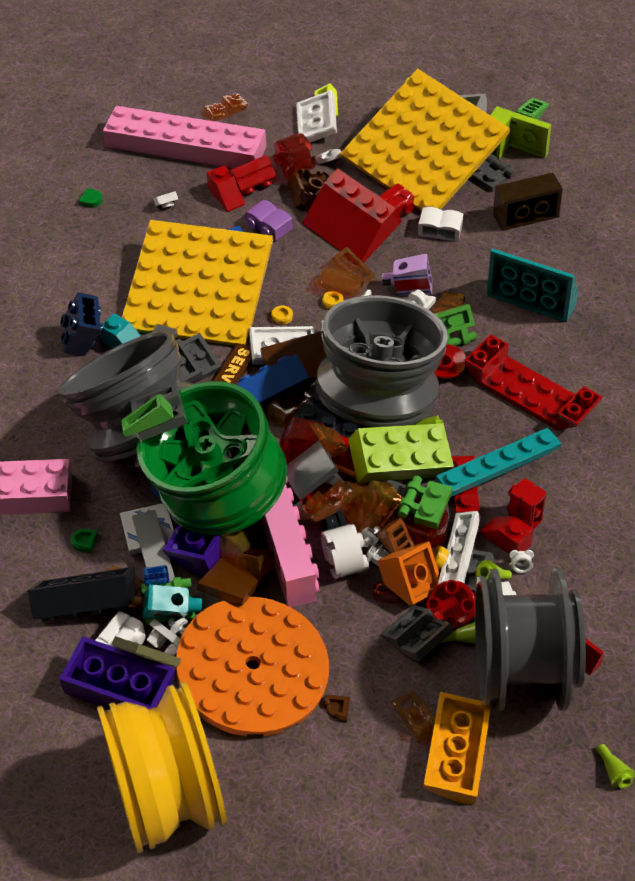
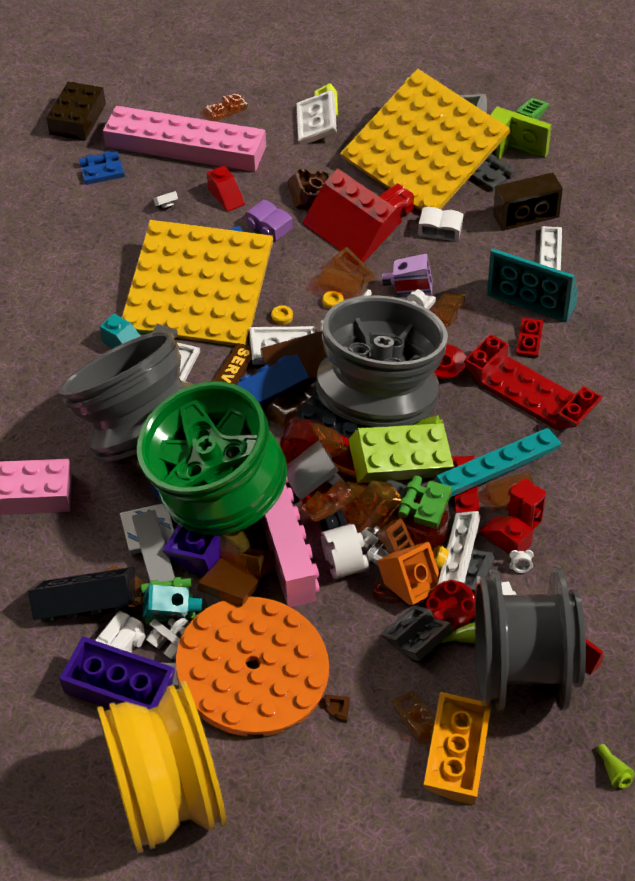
(76, 110): none -> dark brown brick
(81, 324): dark blue brick -> none
(84, 540): green tile -> none
(91, 198): green tile -> none
(104, 171): none -> blue plate
(146, 652): olive tile -> none
(148, 415): bright green slope -> none
(156, 575): clear blue tile -> none
(172, 395): dark grey slope -> none
(196, 359): dark grey slope -> none
(254, 174): red brick -> none
(293, 154): clear red brick -> none
(325, 157): white tile -> none
(458, 320): bright green plate -> none
(485, 566): lime cone -> none
(498, 490): none -> clear orange slope
(530, 337): none -> red slope
(551, 247): none -> white tile

